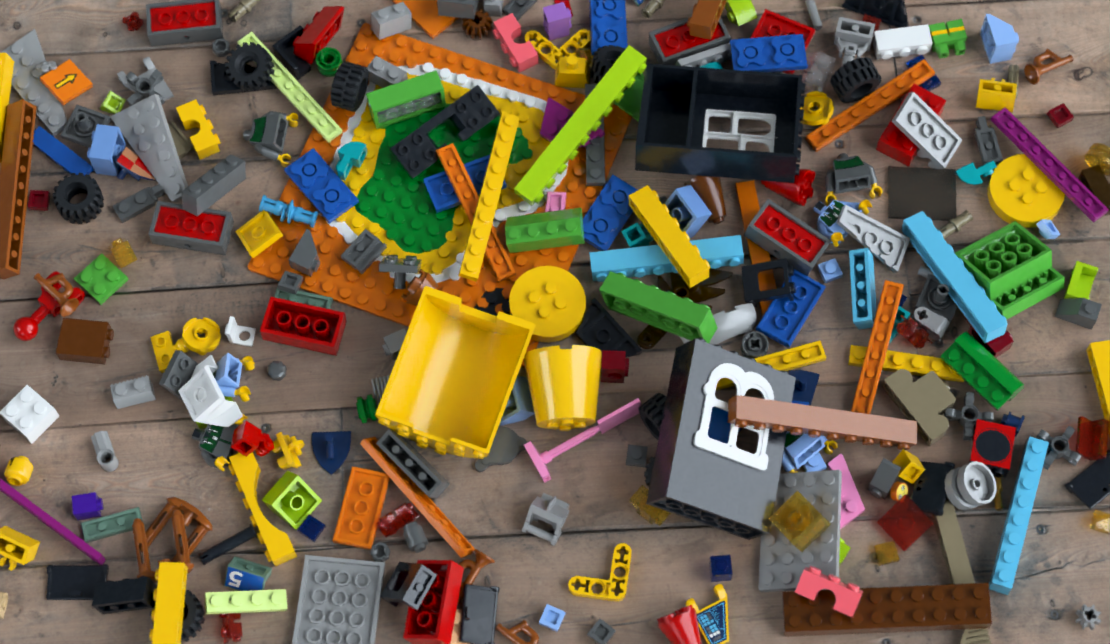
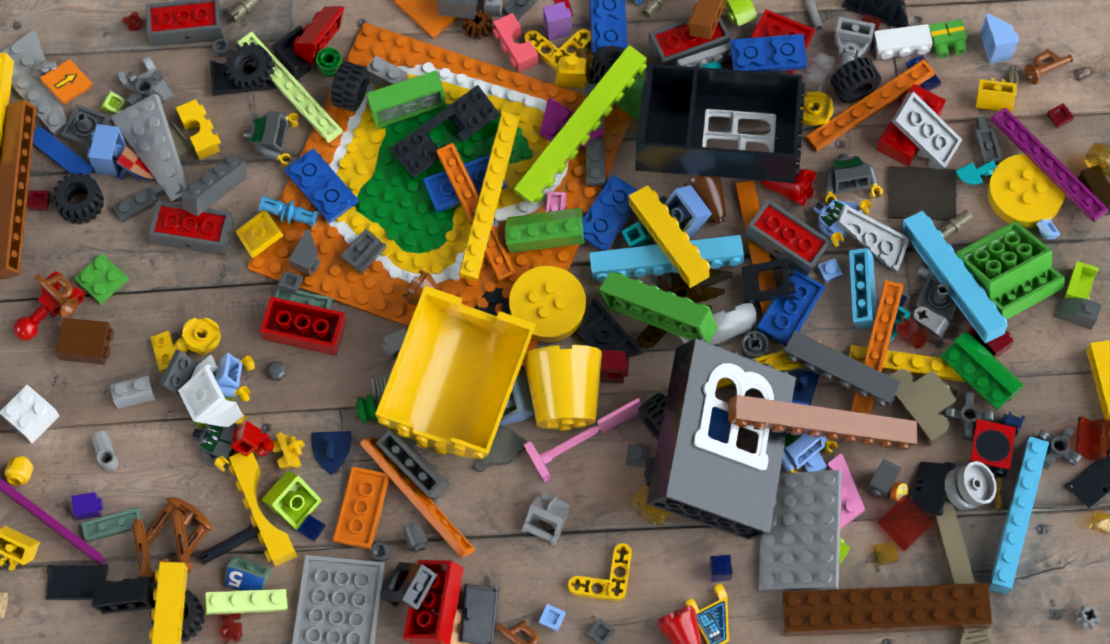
(122, 252): clear yellow brick -> none
(233, 331): white bracket -> none
(350, 155): teal brick -> none
(390, 525): clear red hinge -> none
(391, 20): light grey brick -> none
(400, 267): dark grey plate -> none
(475, 567): dark orange piece -> none
(799, 521): clear yellow brick -> none
(842, 368): none -> dark grey brick
(846, 595): coral arch -> none
(910, 466): yellow panel -> none

